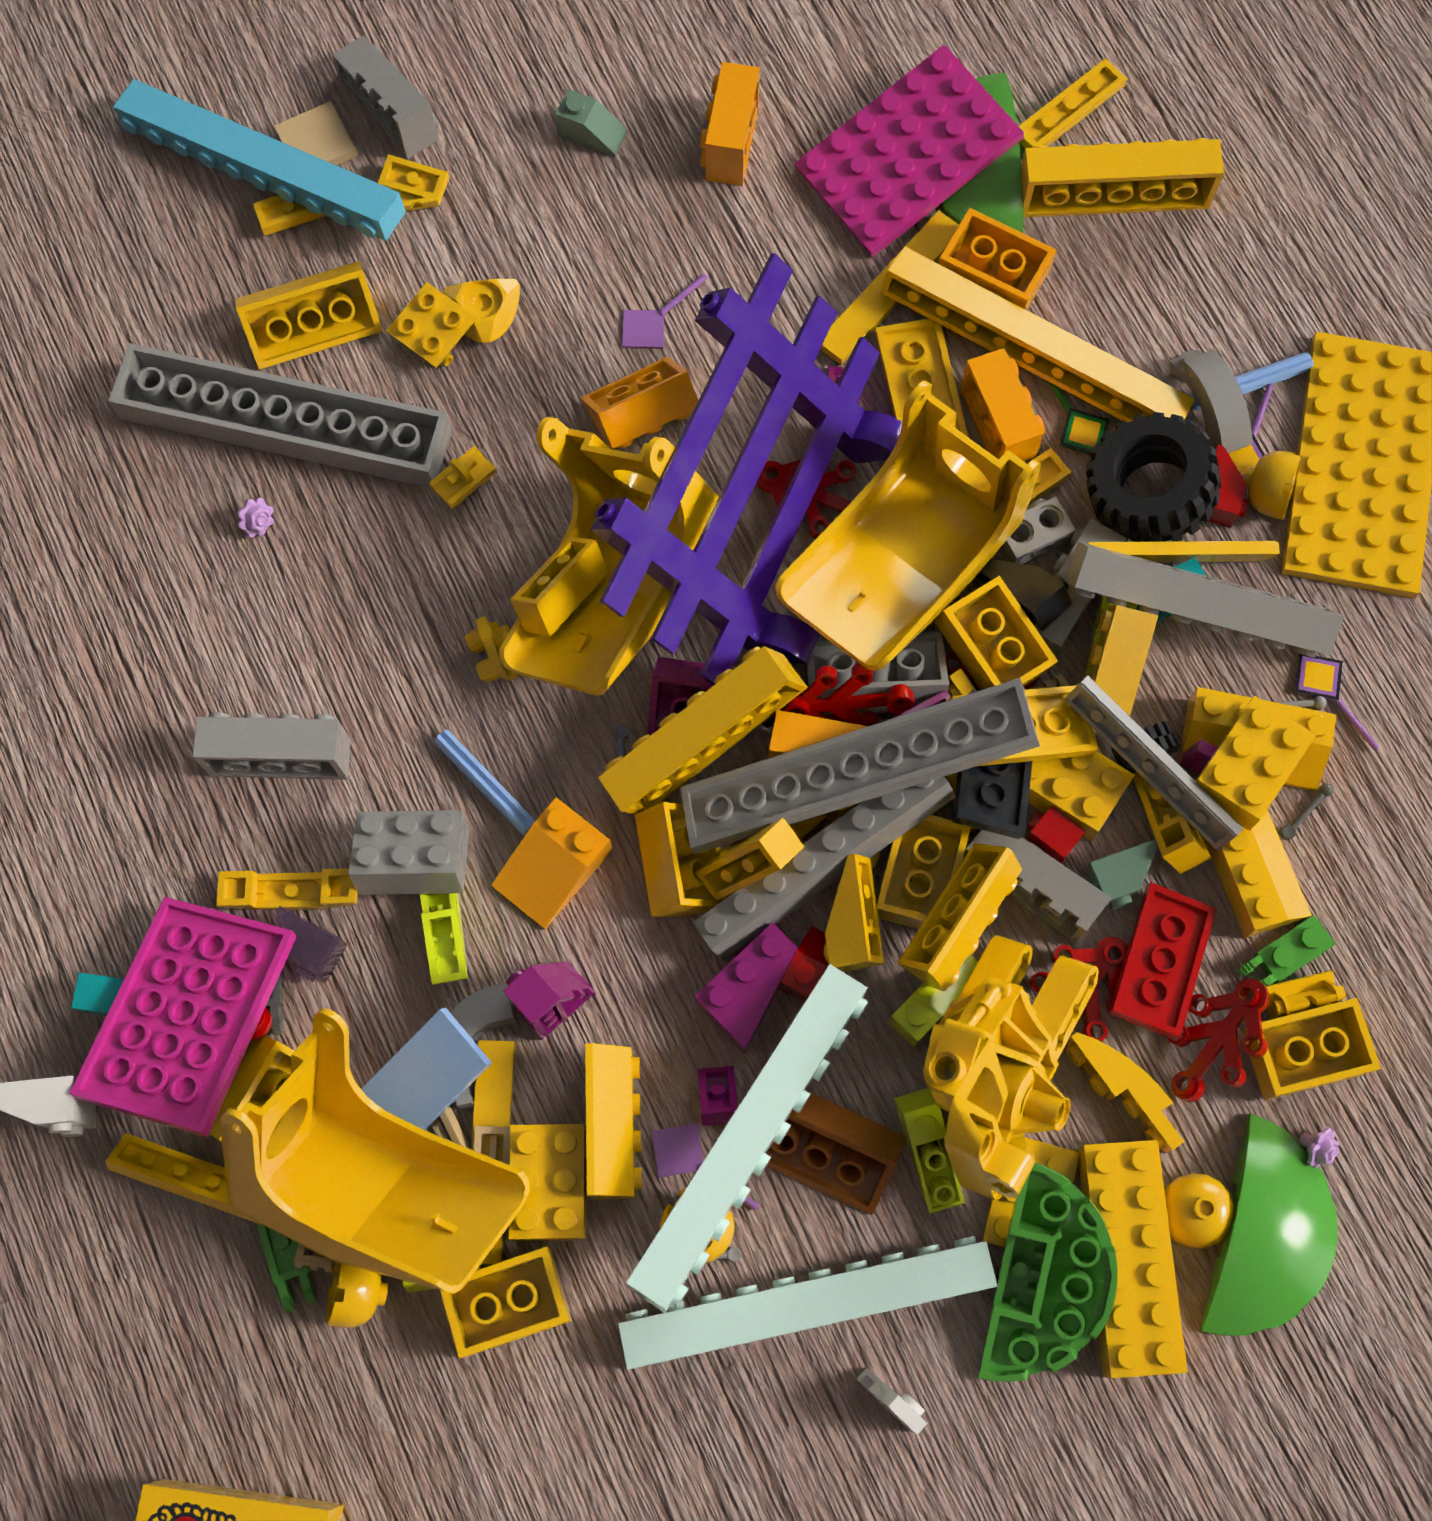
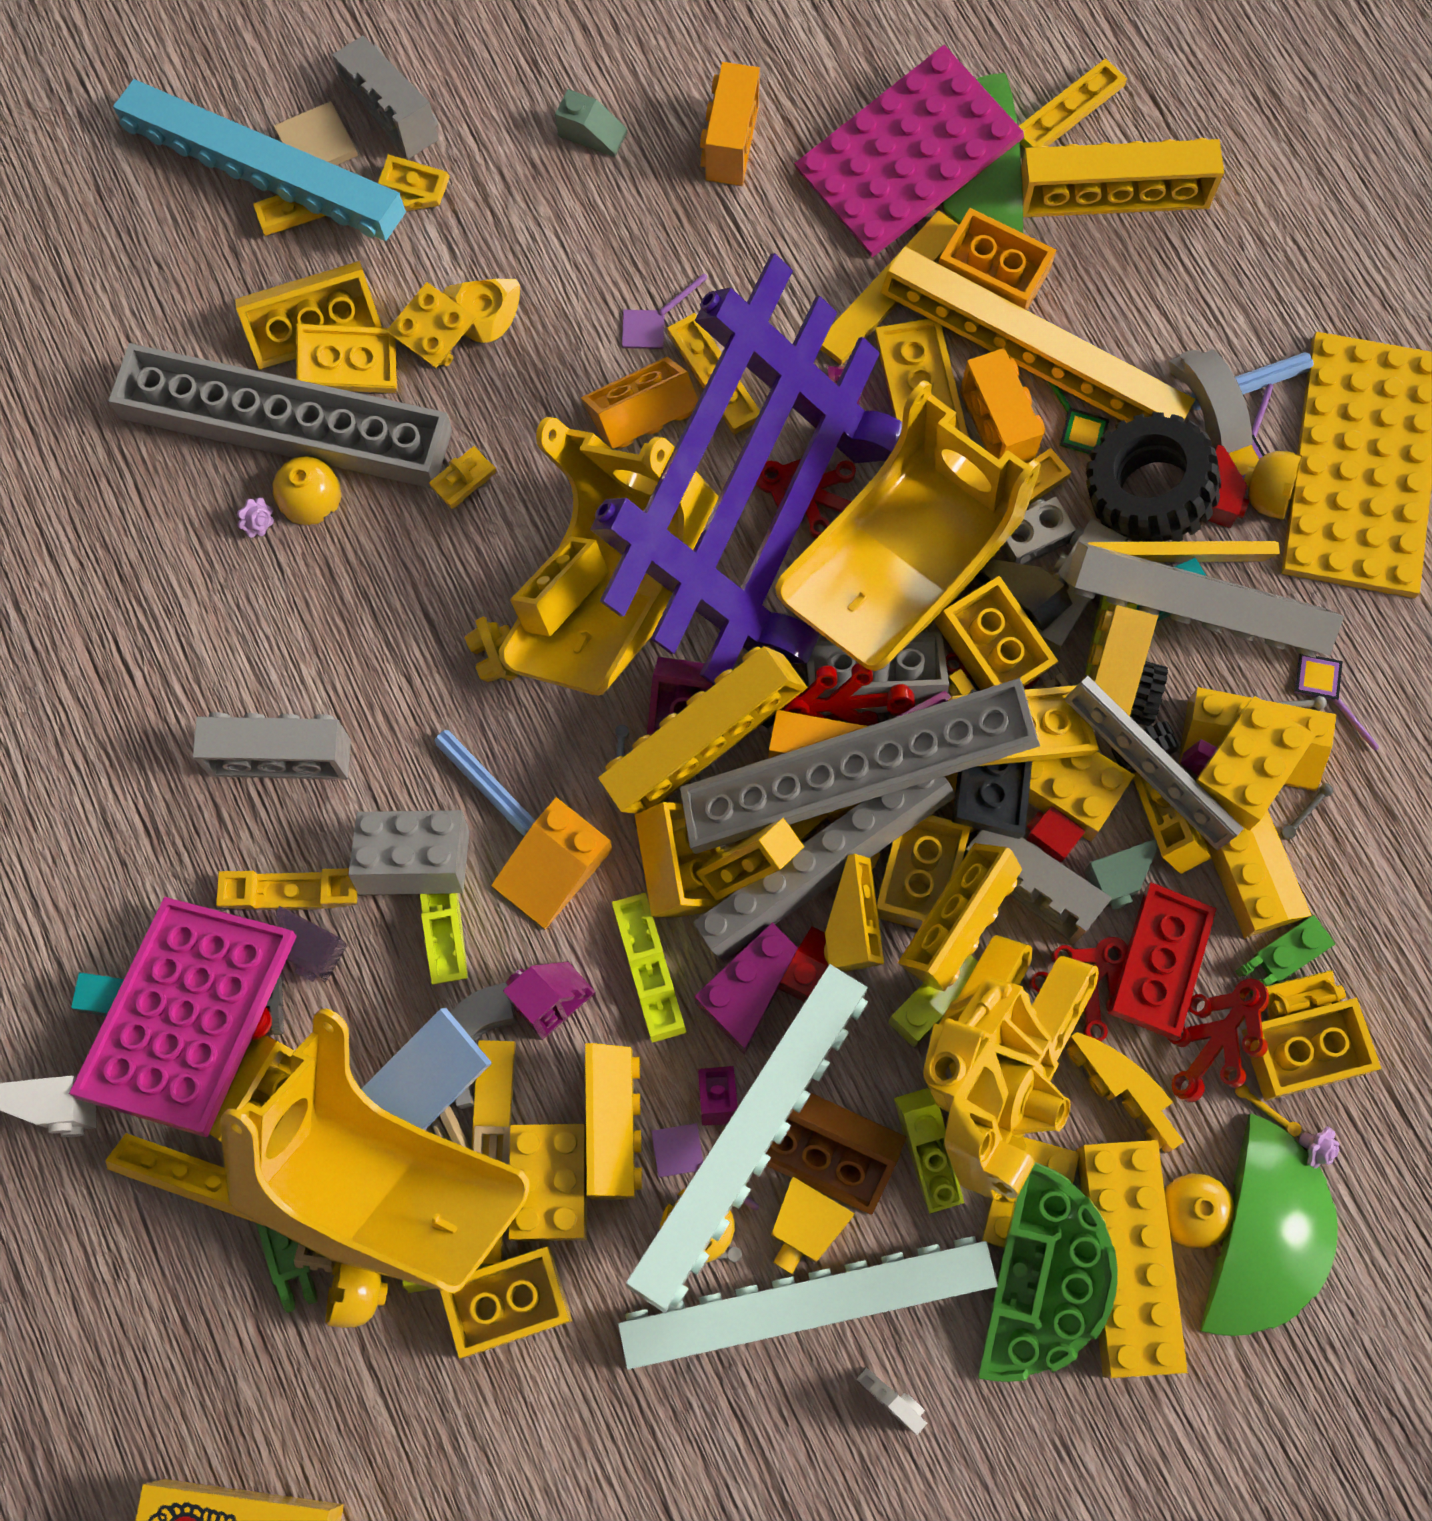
(306, 490): none -> yellow cylinder
(346, 357): none -> yellow tile
(649, 967): none -> neon yellow slope
(702, 356): none -> yellow plate
(806, 1225): none -> yellow torso
(1149, 693): none -> black tyre
(1292, 1128): none -> yellow hinge

